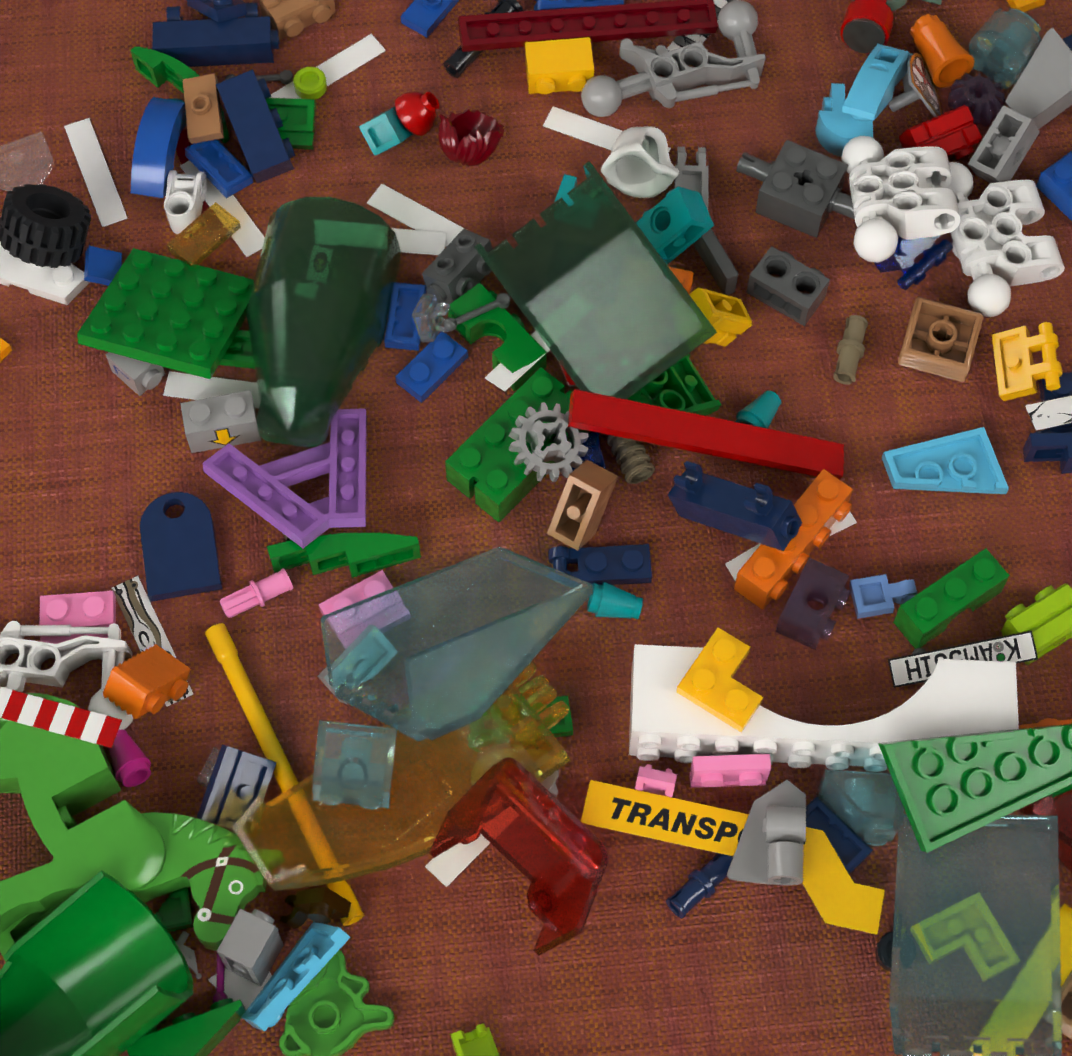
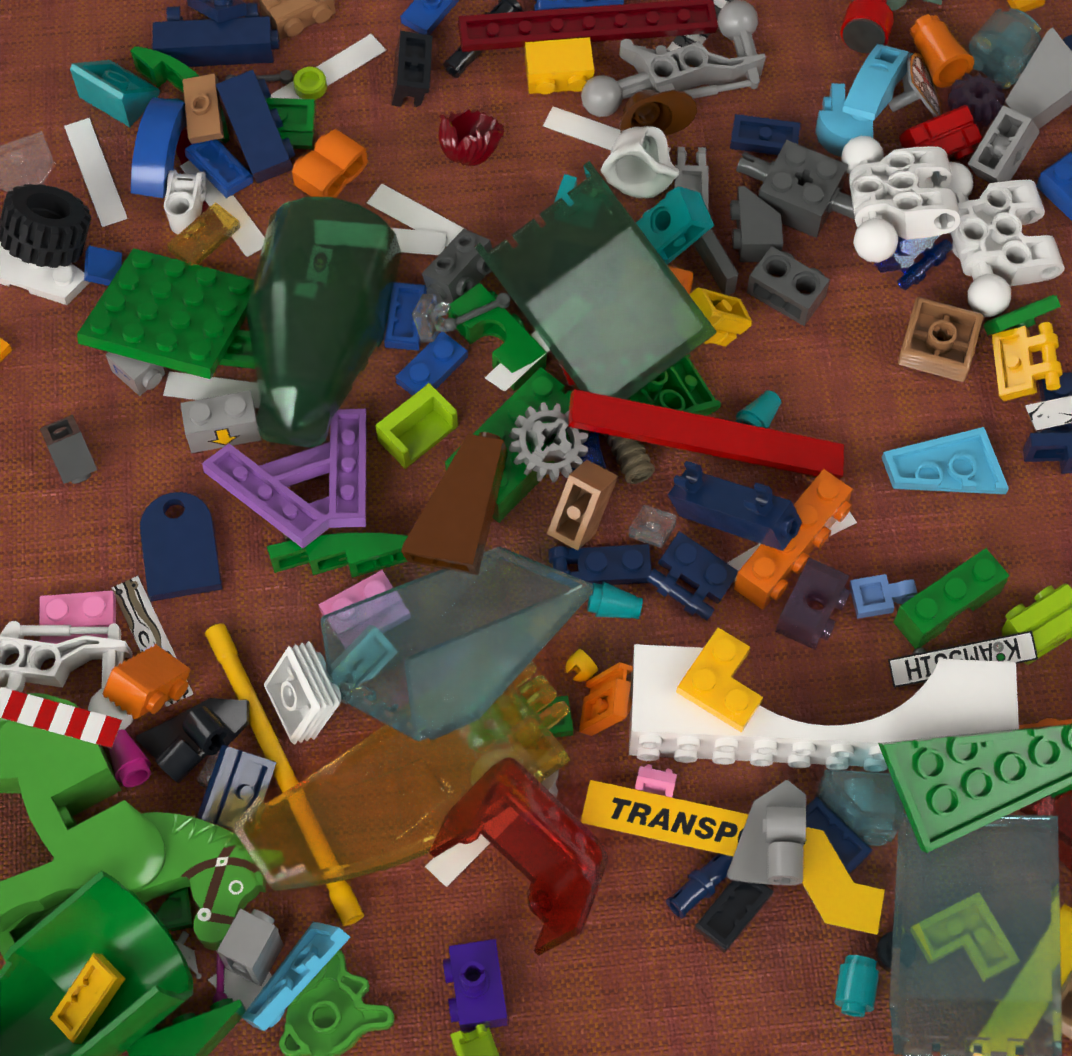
(69, 450): none -> dark grey slope
(87, 998): none -> yellow plate
(113, 89): none -> teal slope
(194, 734): none -> black panel
(256, 593): bright pink axle -> none
(302, 692): none -> white brick
(317, 905): dark brown plate -> none
(330, 165): none -> orange brick
(354, 764): clear light blue slope -> none
(384, 131): teal panel -> none
(411, 67): none -> black hinge
(417, 111): red brick -> none
(417, 425): none -> lime panel
(460, 511): none -> reddish brown slope
(476, 984): none -> dark purple brick
(582, 665): none -> yellow hinge
(607, 699): none -> orange plate
(652, 526): none -> clear plate
(666, 110): none -> reddish brown piece
(697, 568): none -> dark blue plate
(729, 770): bright pink plate -> none
(732, 912): none -> black plate
(757, 226): none -> dark grey slope
(762, 134): none -> dark blue plate
(850, 349): dark tan pin -> none
(857, 985): none -> teal brick
(1022, 316): none -> green plate

